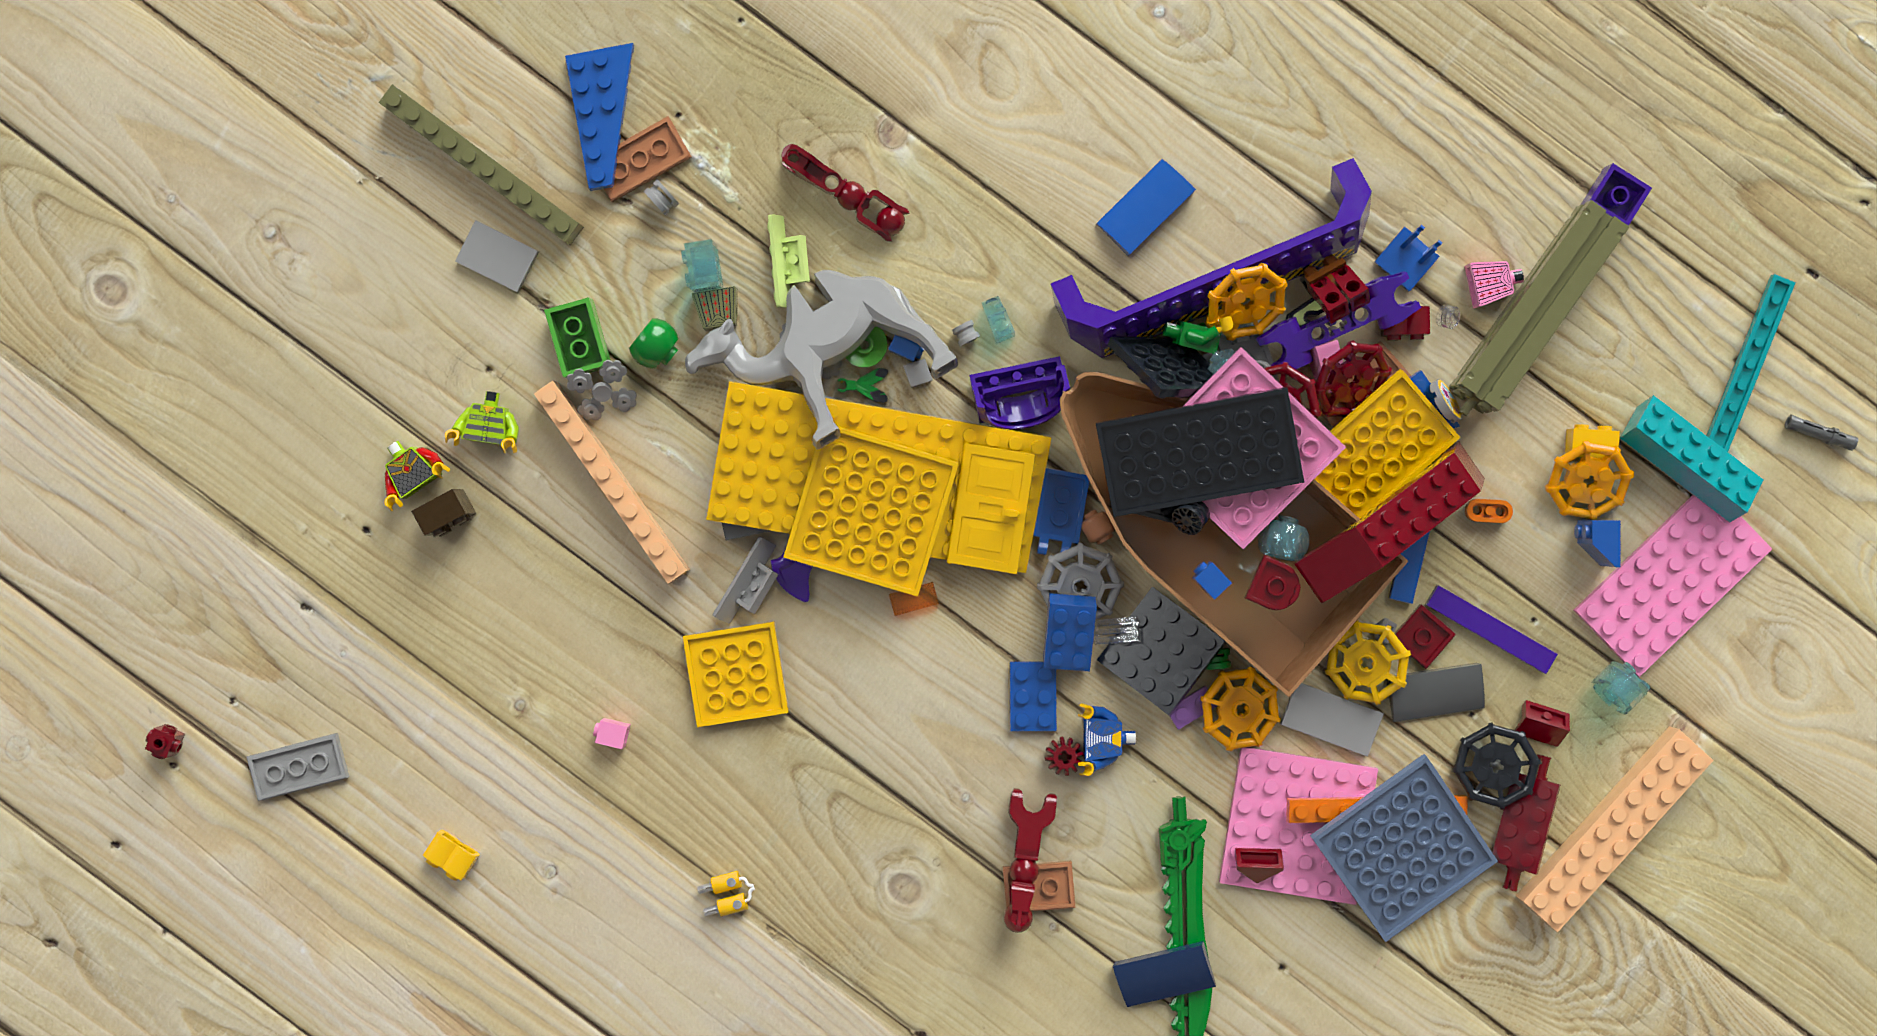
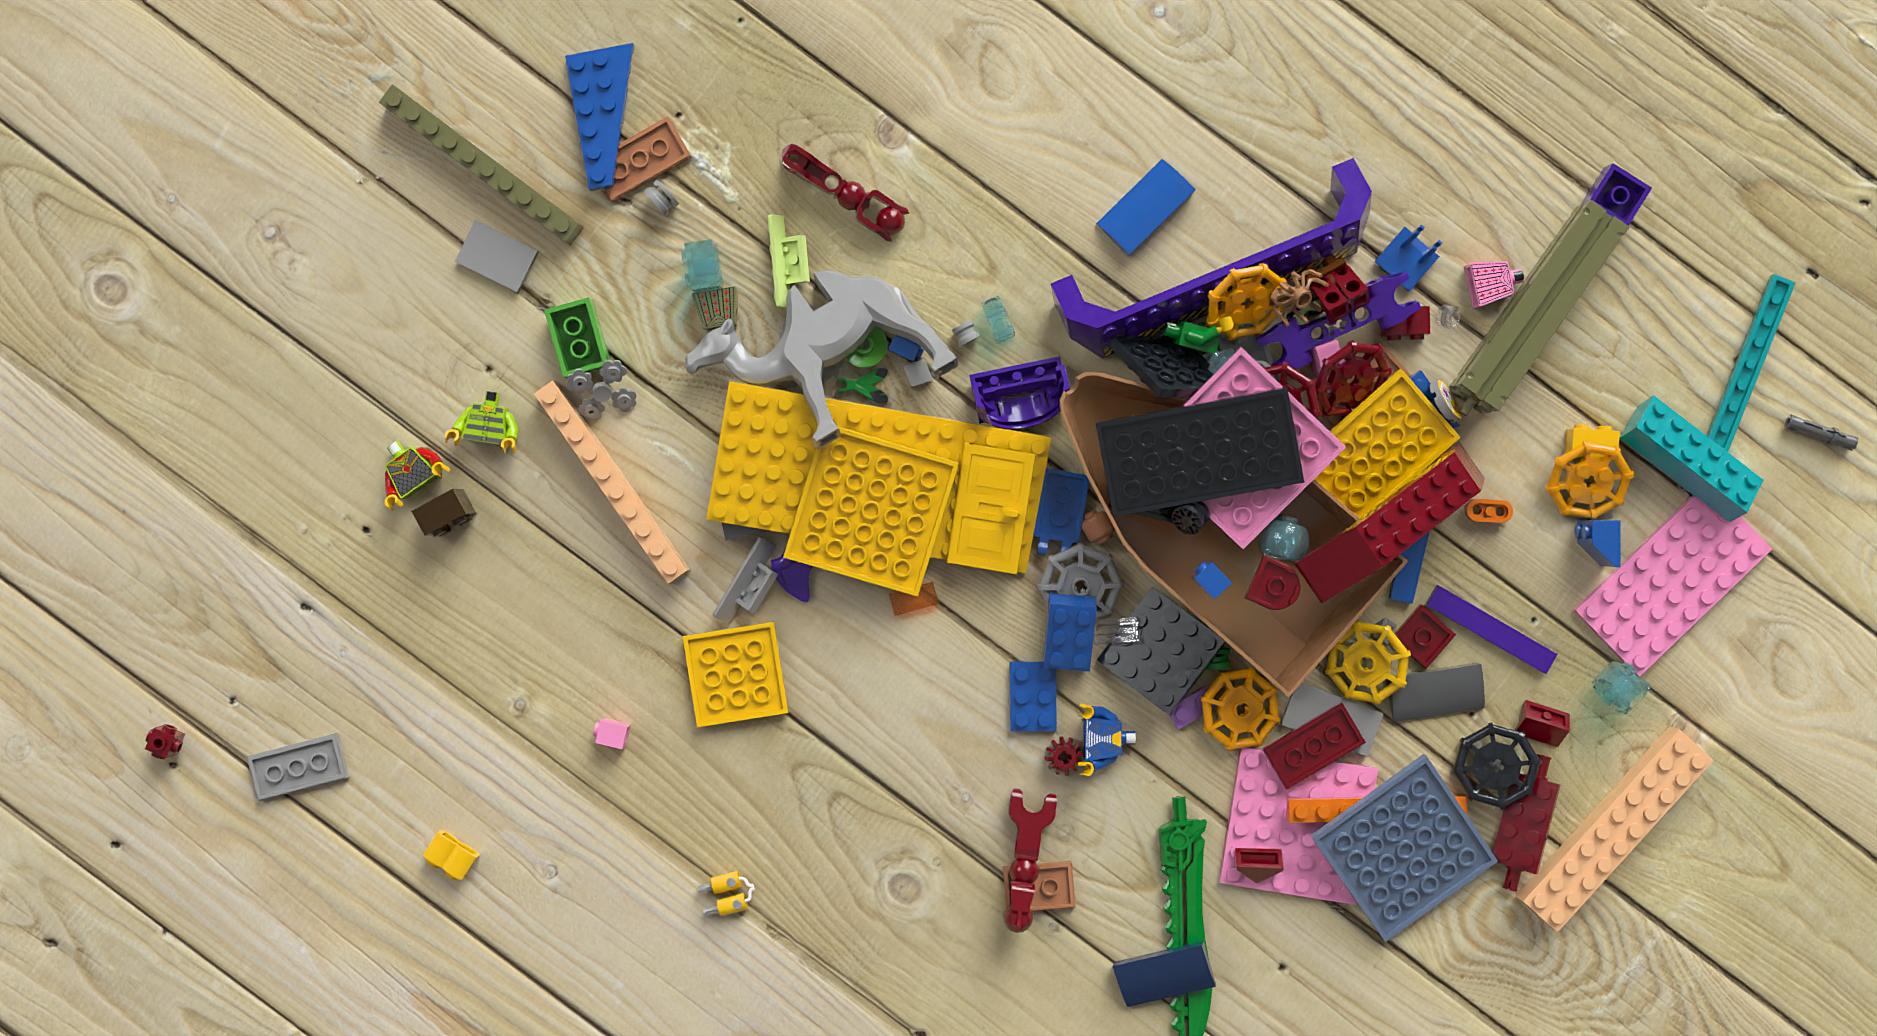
(654, 344): green wheel -> none
(1298, 297): none -> medium nougat animal
(1313, 745): none -> dark red tile

